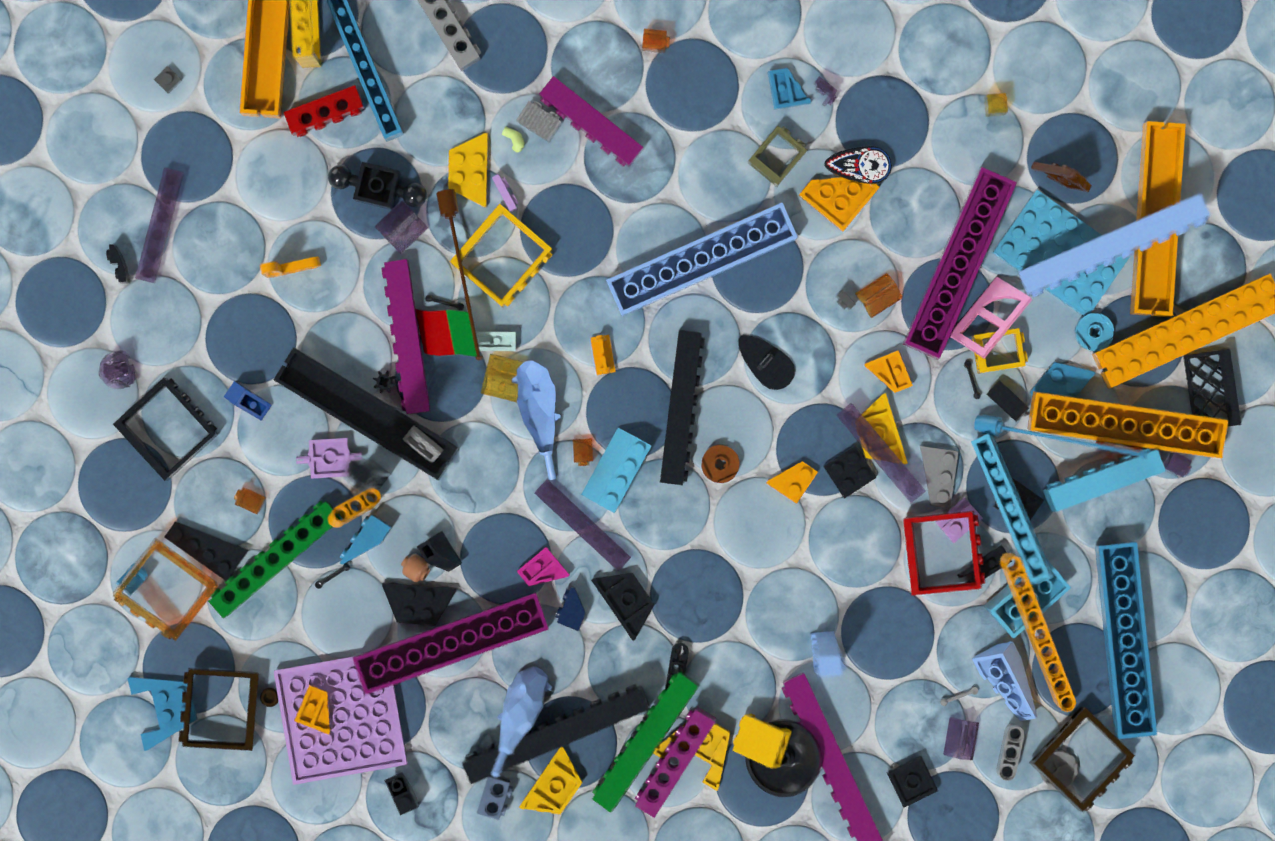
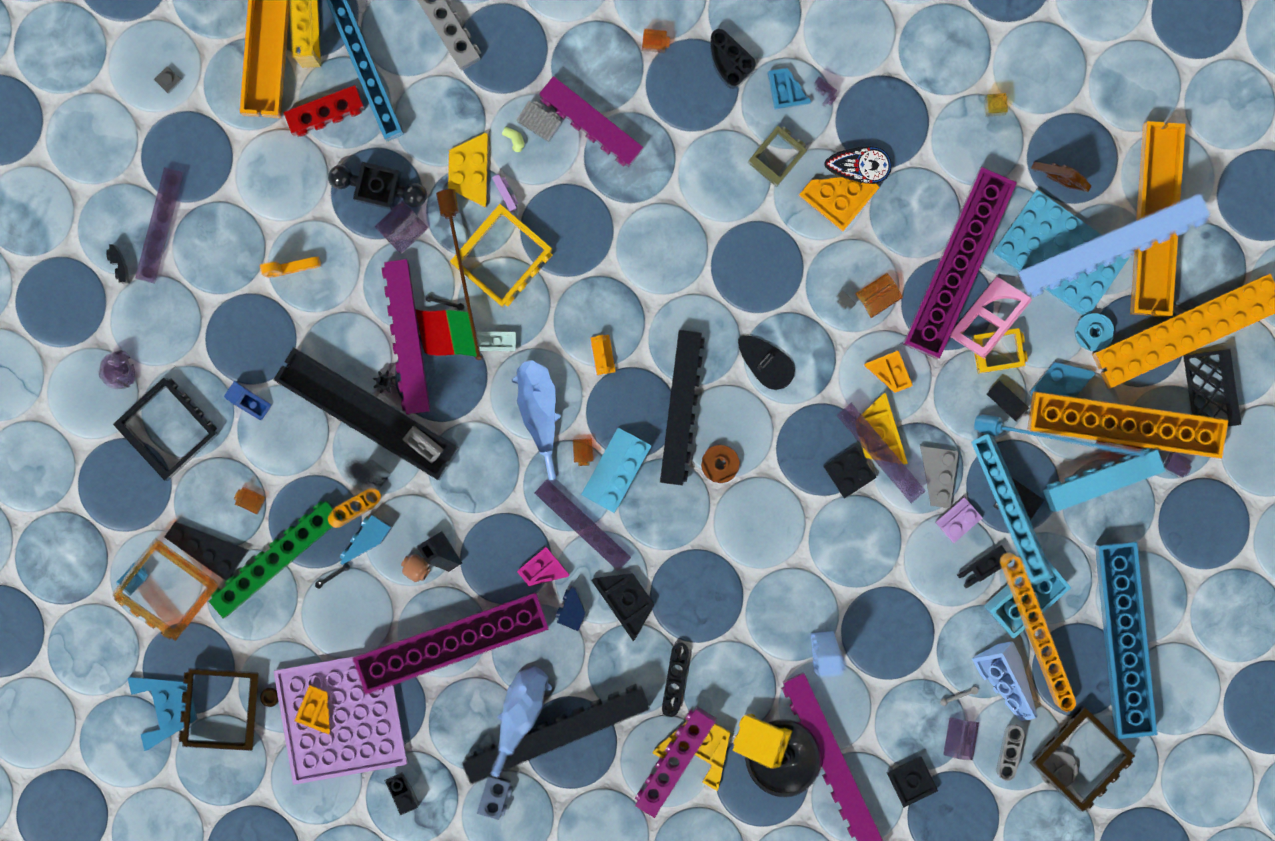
(328, 457): lavender plate -> none
(417, 603): black wing -> none
(499, 378): clear yellow slope -> none
(554, 786): yellow wing -> none
(645, 742): green brick -> none
(702, 259): light blue brick -> none
(730, 65): none -> black beam
(793, 481): light orange wing -> none
(967, 364): black hinge -> none
(975, 538): red window -> none

